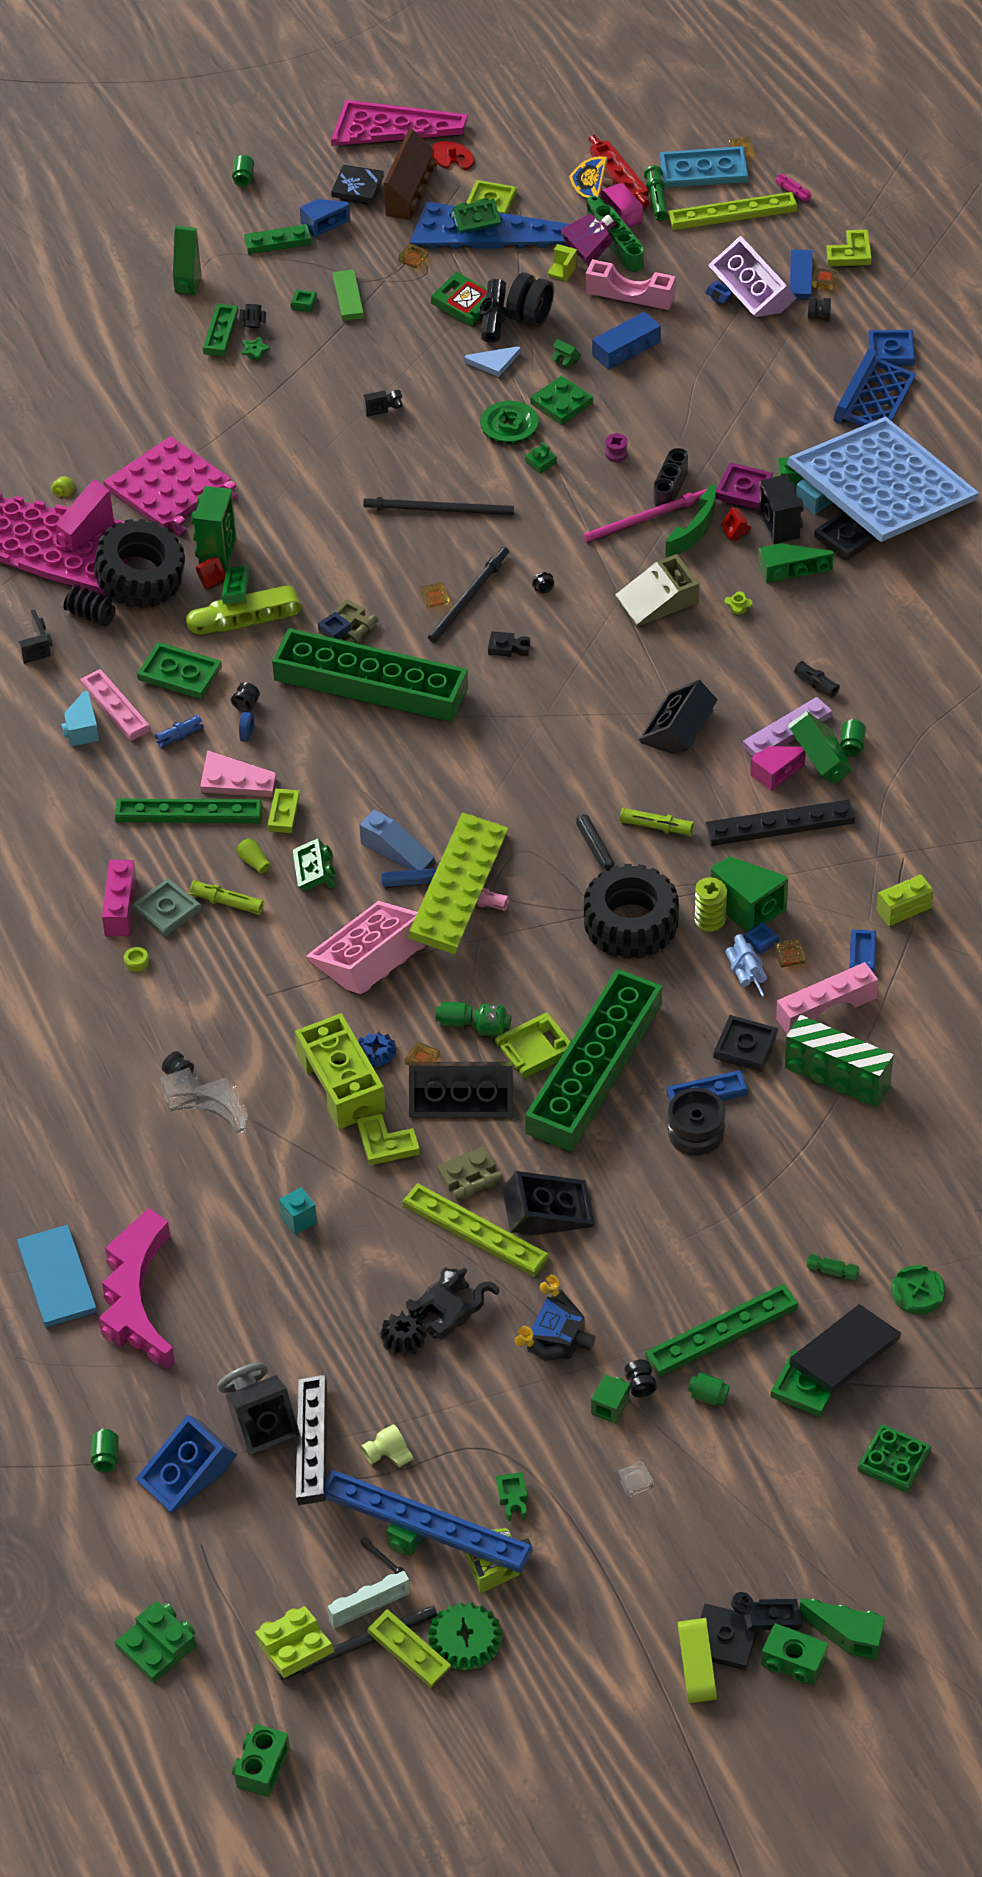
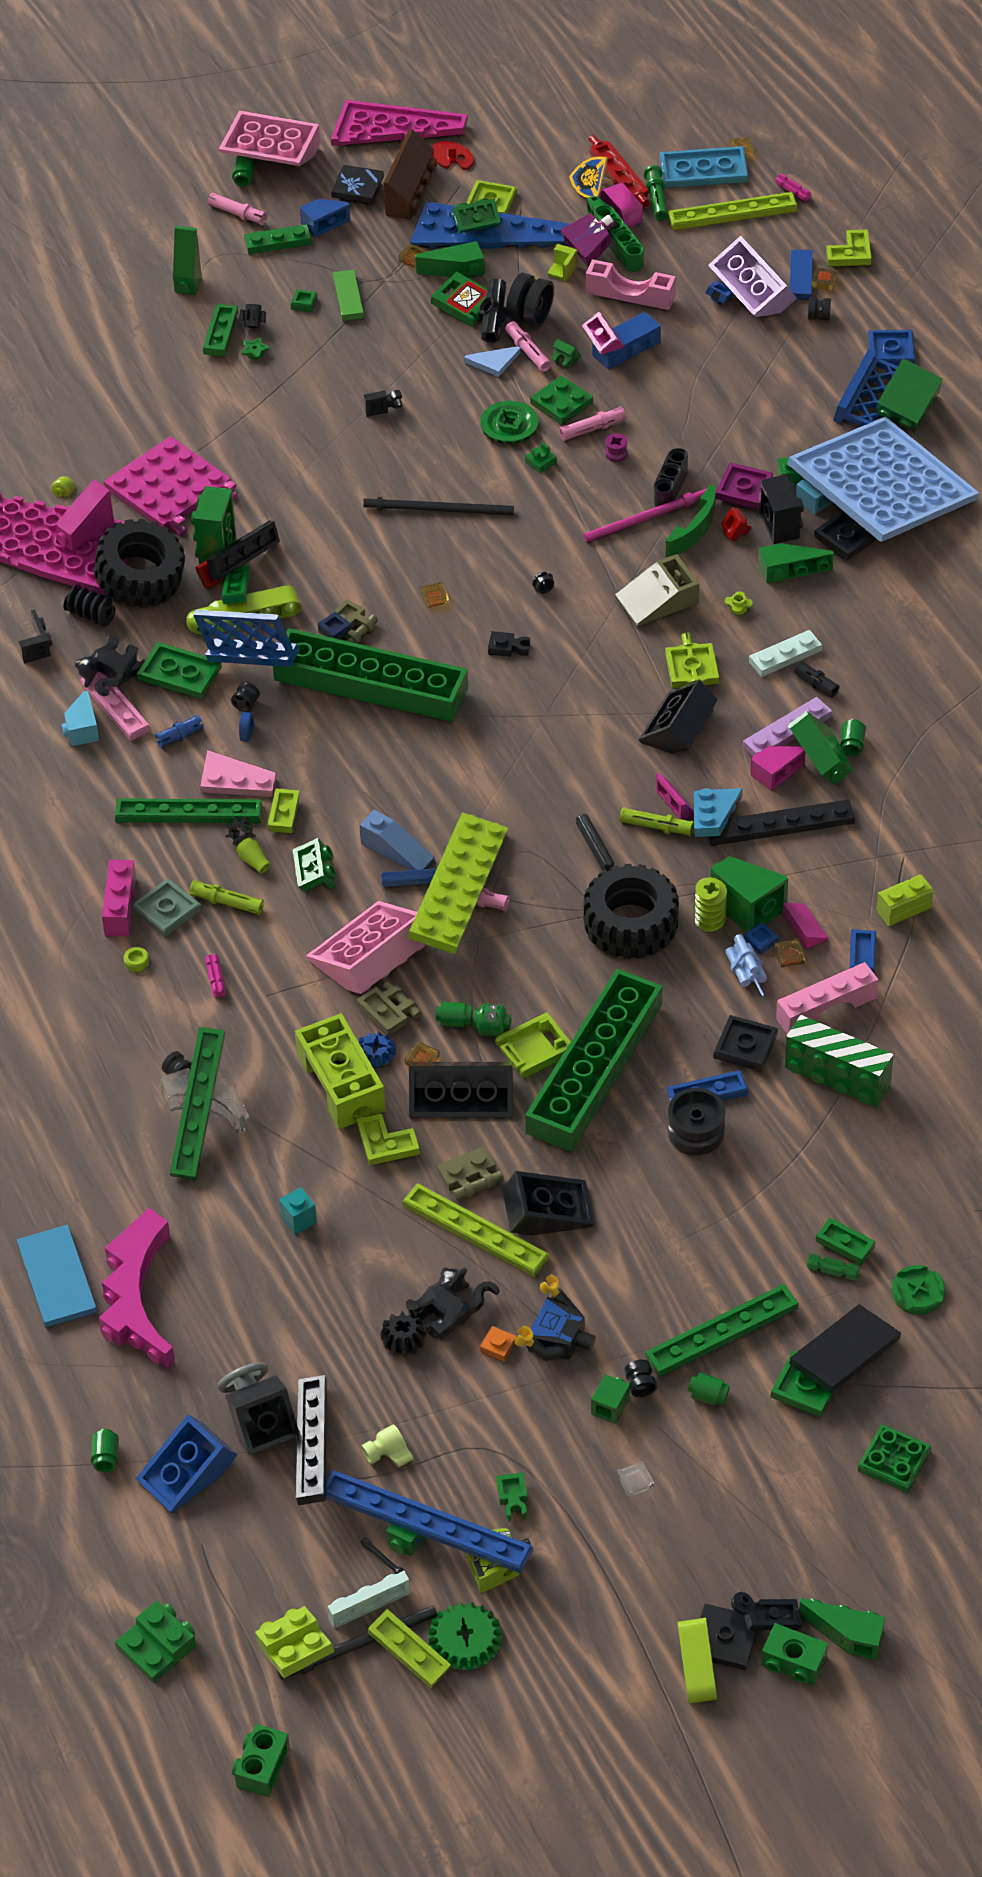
(111, 663): none -> black animal
(197, 1103): none -> green plate
(215, 975): none -> dark pink axle
(234, 833): none -> black gear
(243, 550): none -> black tile
(245, 211): none -> bright pink pin
(245, 649): none -> blue fence
(271, 138): none -> bright pink slope
(384, 1012): none -> olive plate
(463, 258): none -> green slope
(491, 566): black bar -> none
(498, 1344): none -> orange plate
(523, 340): none -> bright pink pin
(601, 420): none -> bright pink pin
(602, 334): none -> dark pink slope
(673, 798): none -> dark pink slope
(691, 663): none -> lime plate
(713, 809): none -> dark azure wing
(785, 653): none -> light aqua plate
(804, 924): none -> dark pink slope
(845, 1241): none -> green plate
(909, 395): none -> green slope

